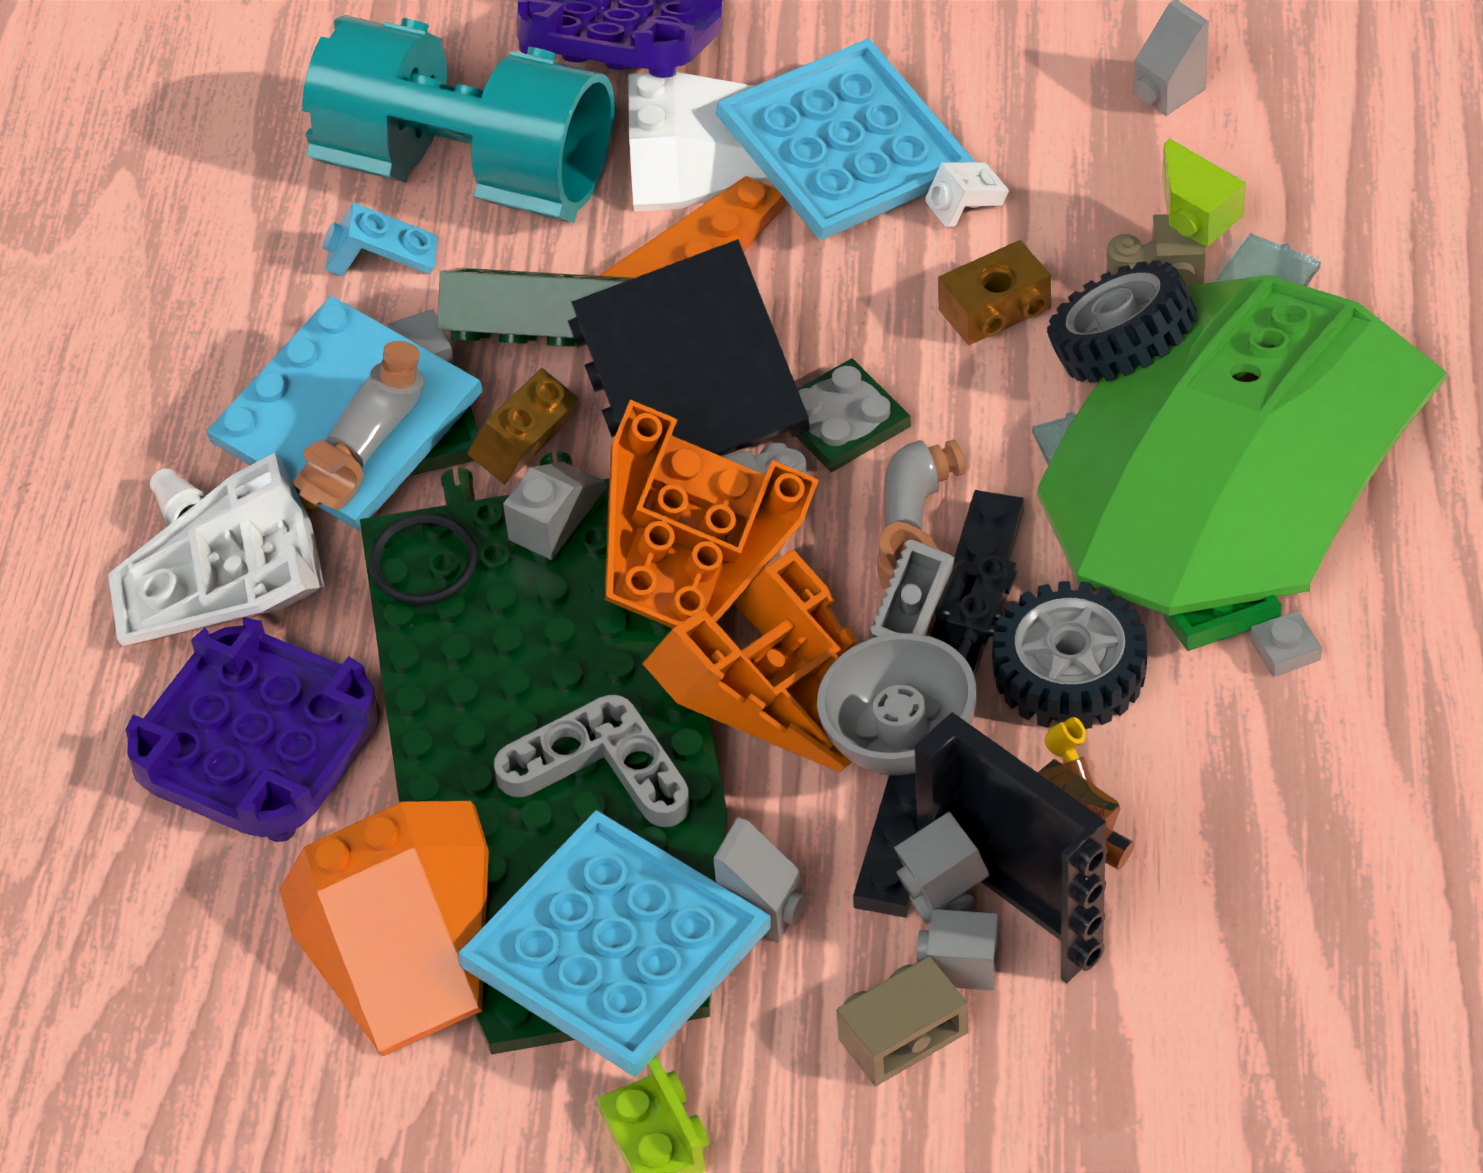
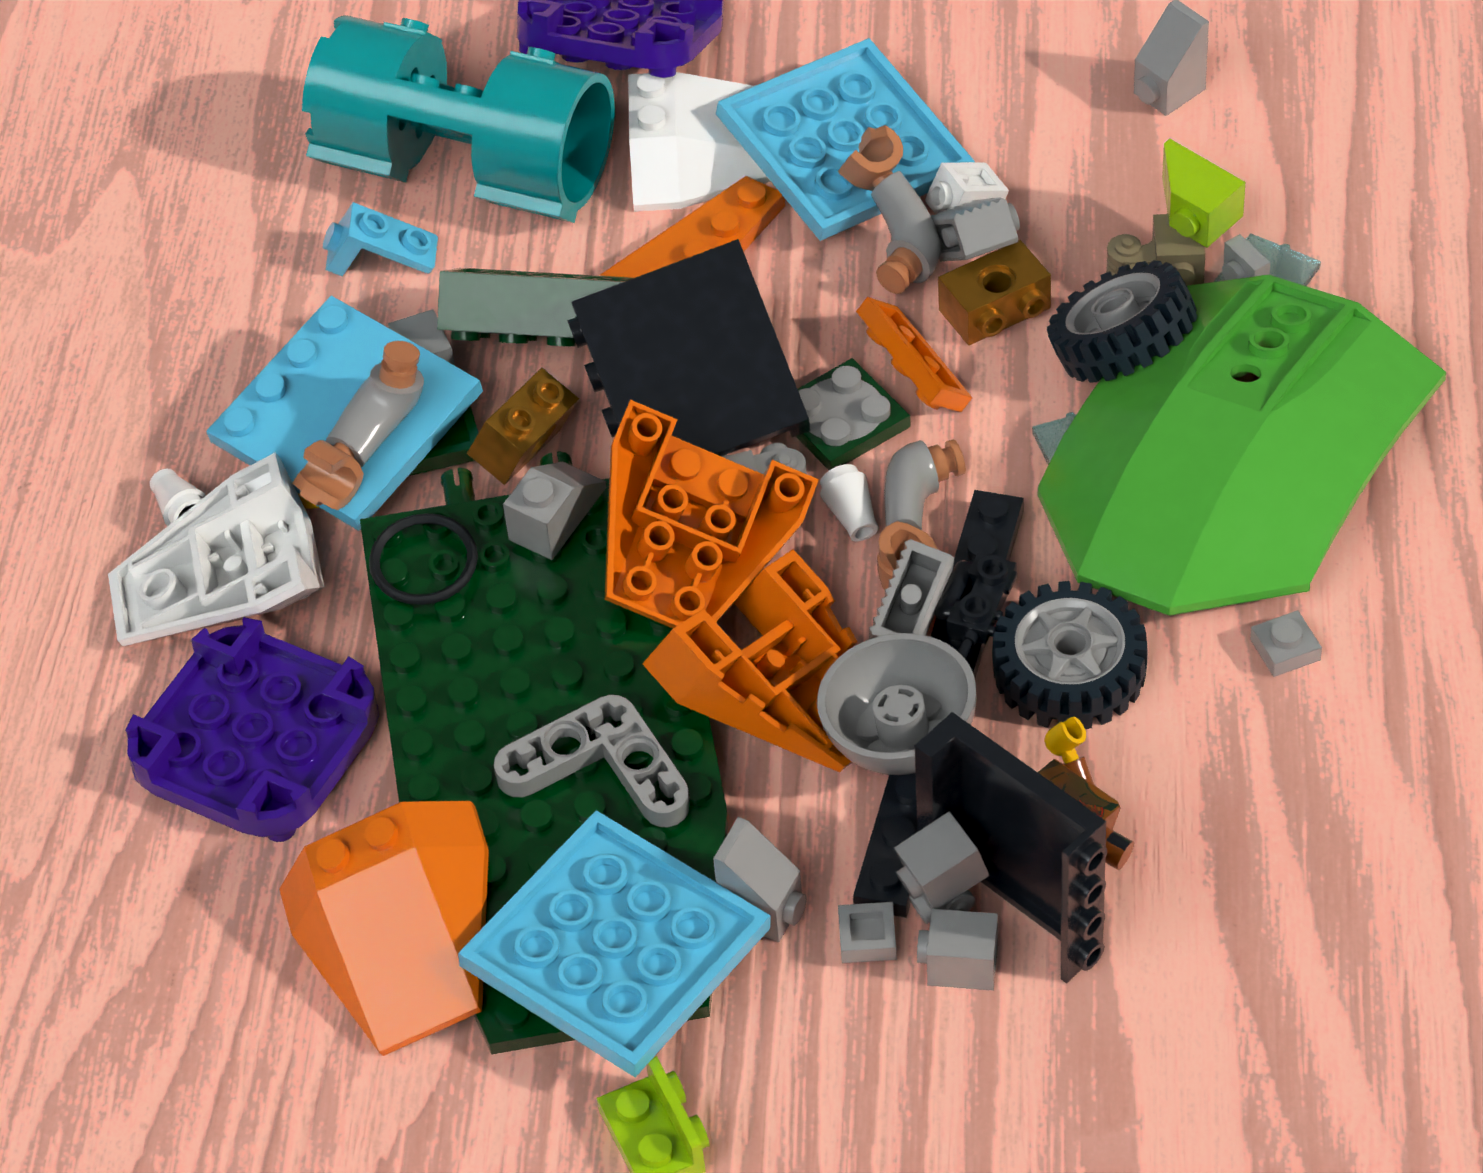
(849, 499): none -> white cone
(867, 932): none -> light grey plate
(902, 1020): dark tan brick -> none
(913, 356): none -> orange plate
(914, 237): none -> piece
(976, 228): none -> light grey brick
(1214, 624): green plate -> none
(1243, 260): none -> light grey plate

